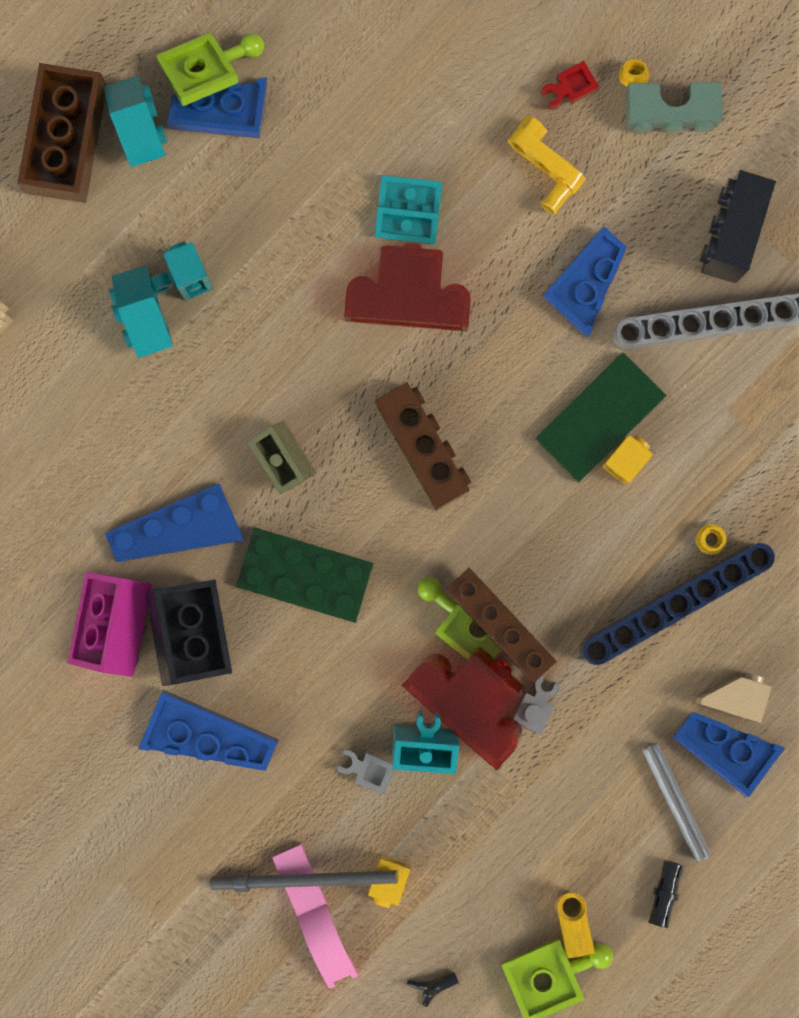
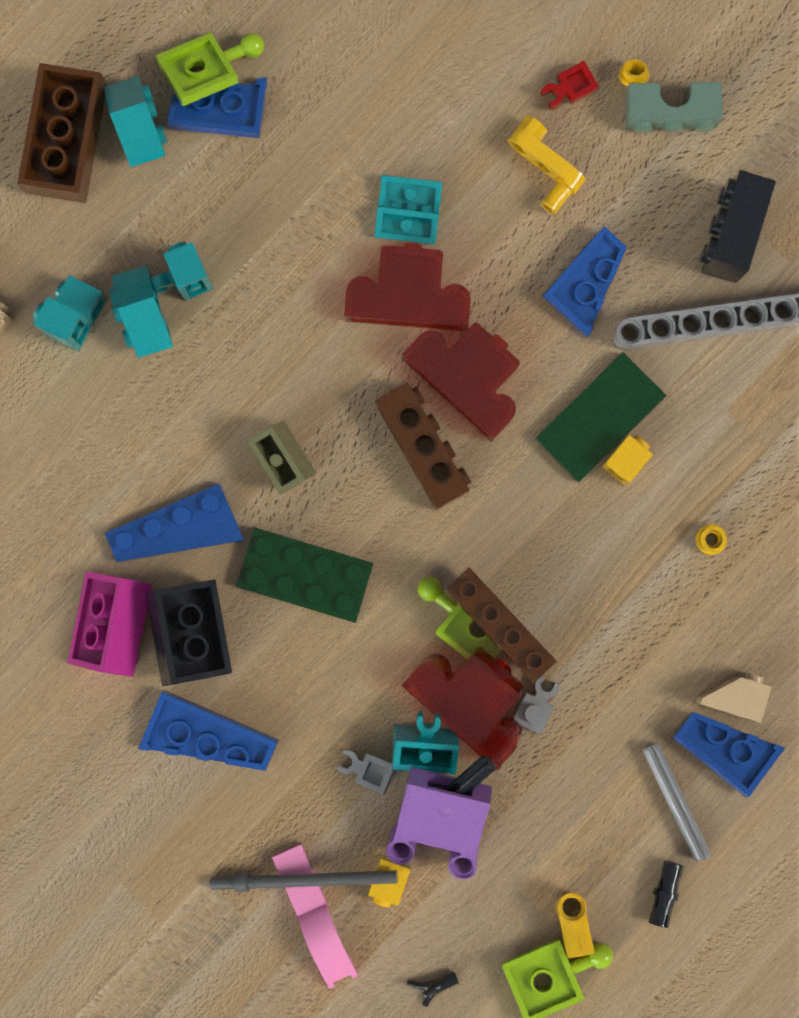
(71, 314): none -> teal brick
(444, 815): none -> medium lavender piece
(468, 375): none -> clear red brick
(692, 602): dark blue beam -> none

